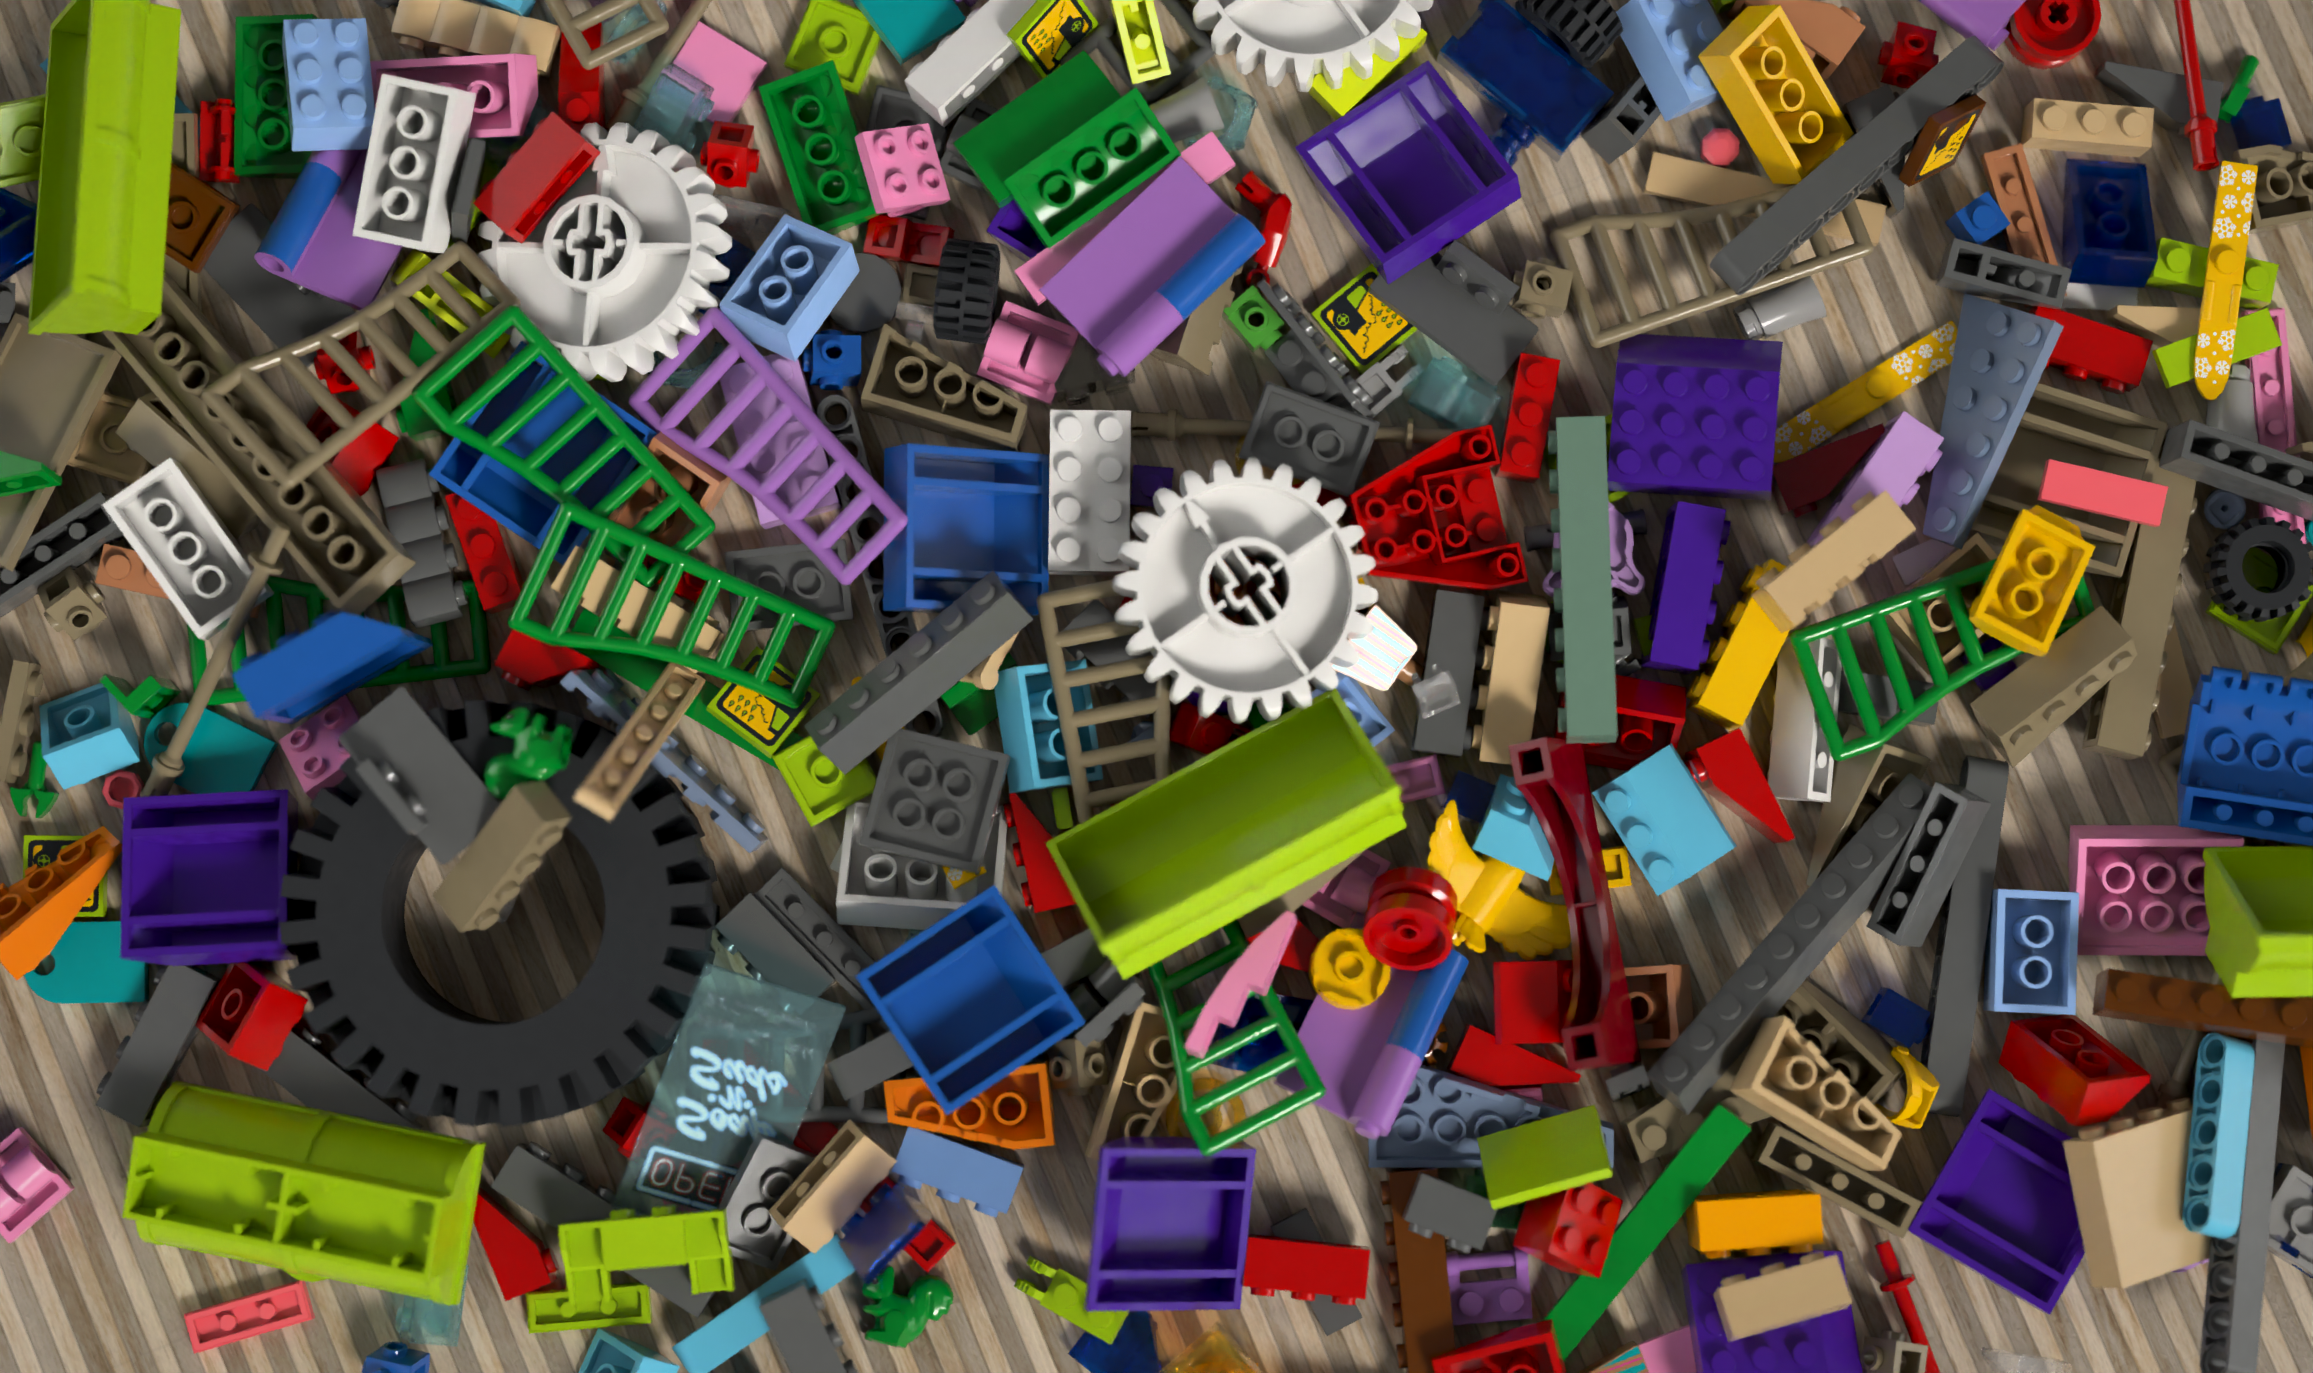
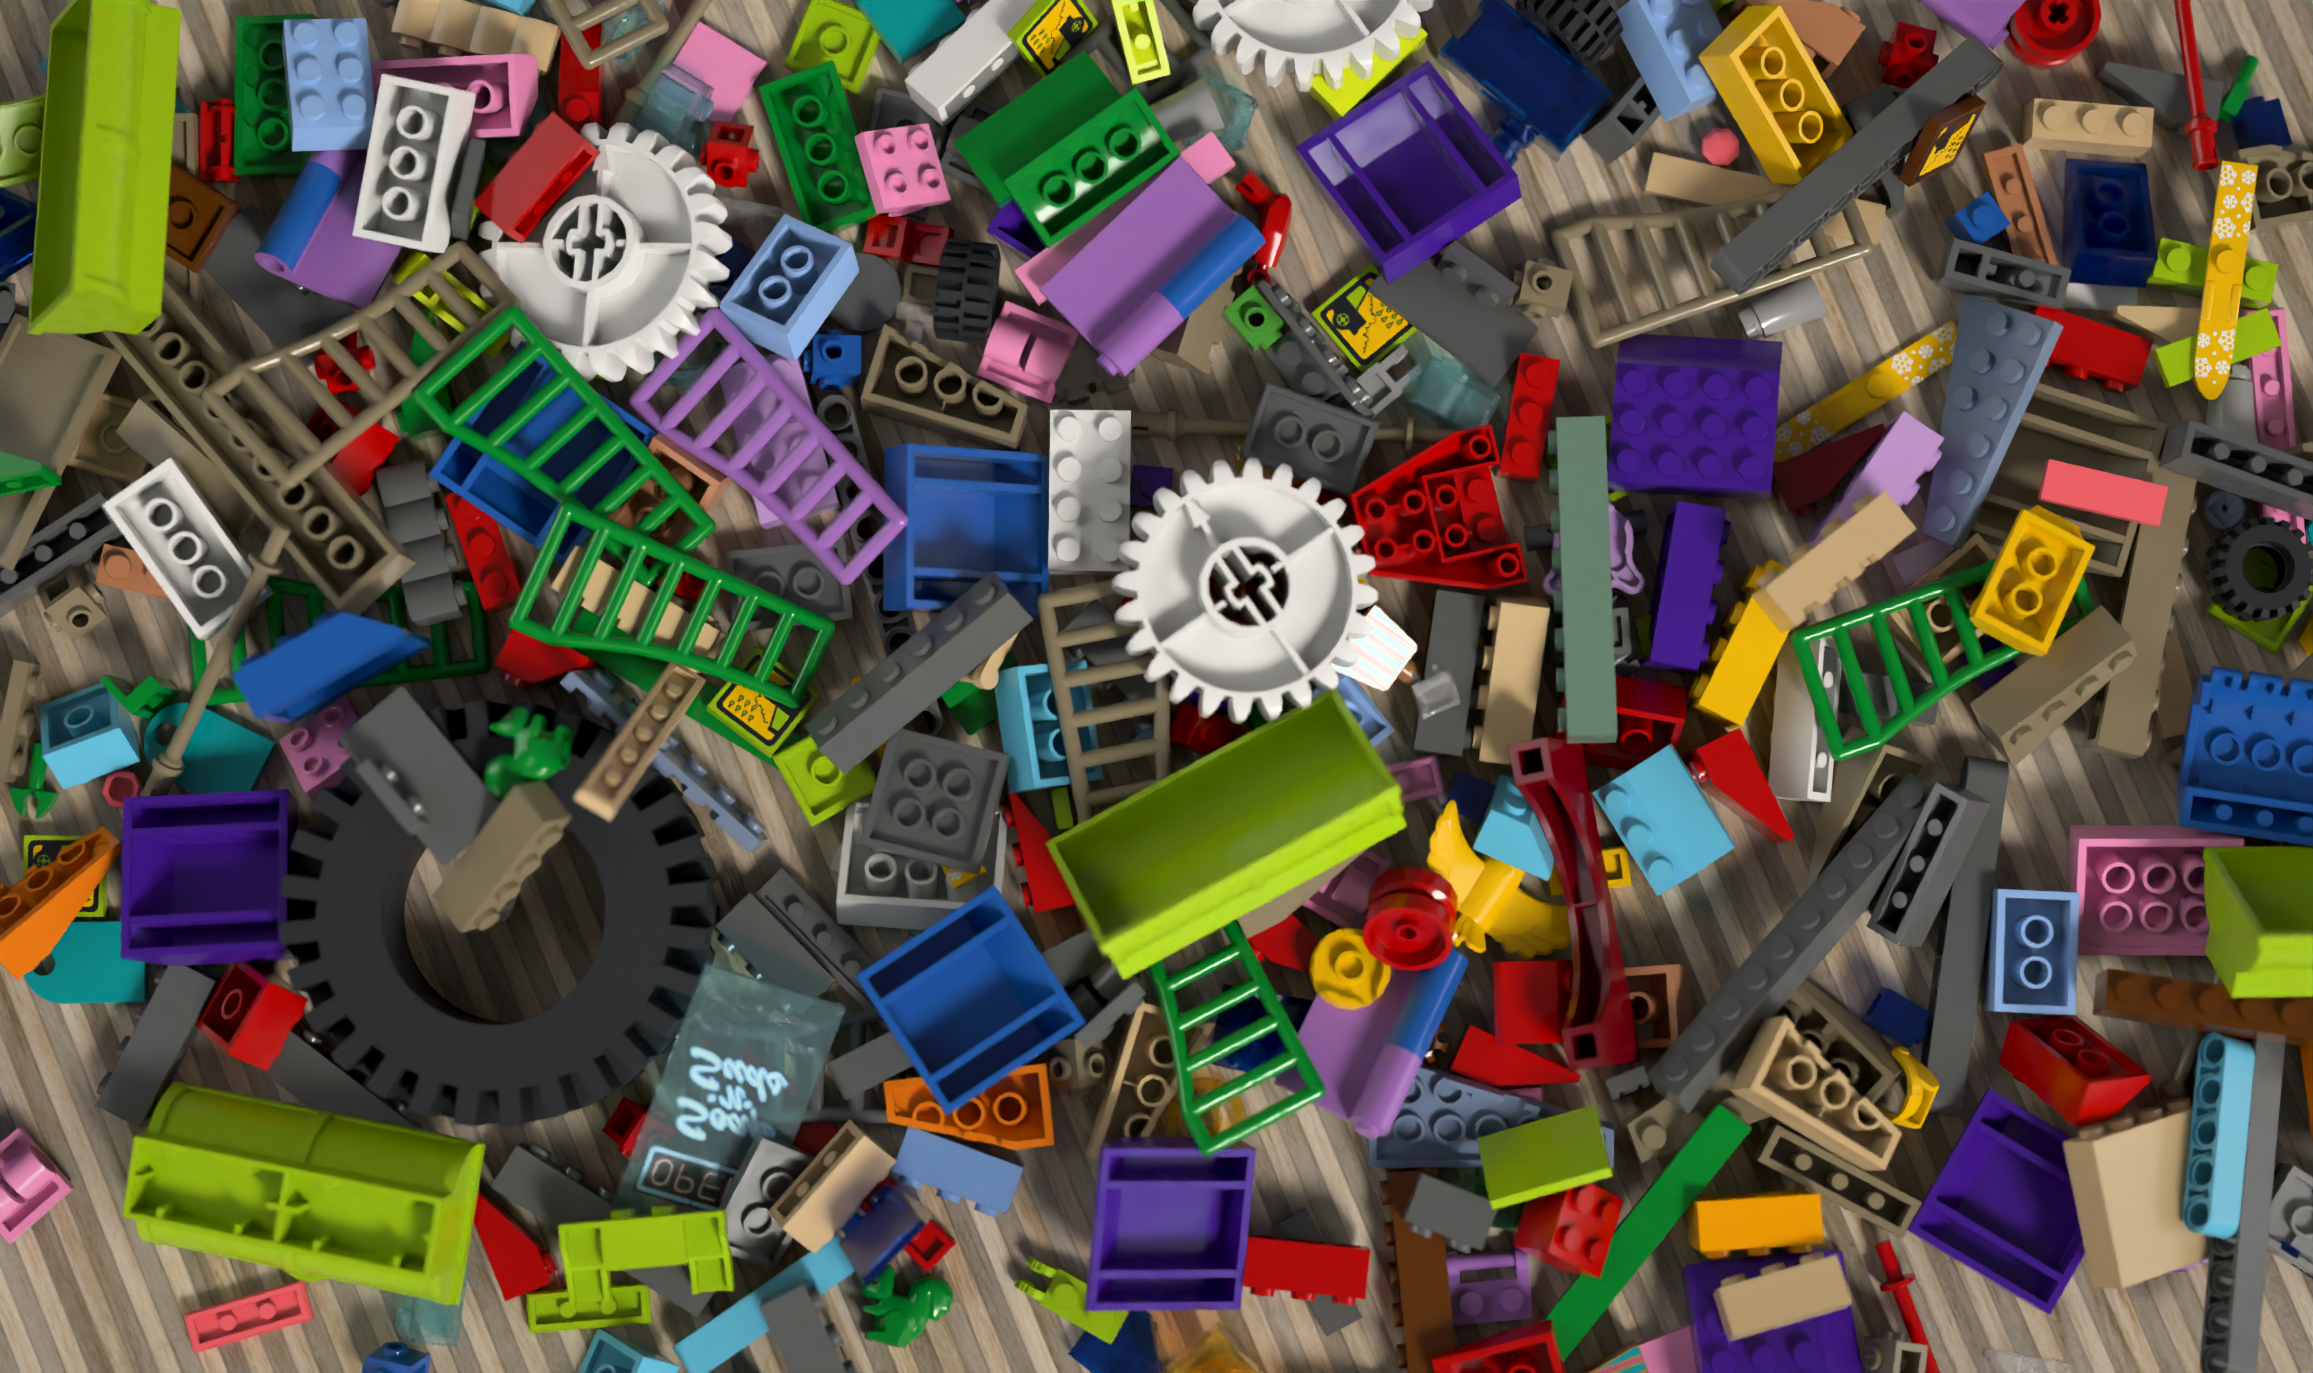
(1250, 973): bright pink slope -> none

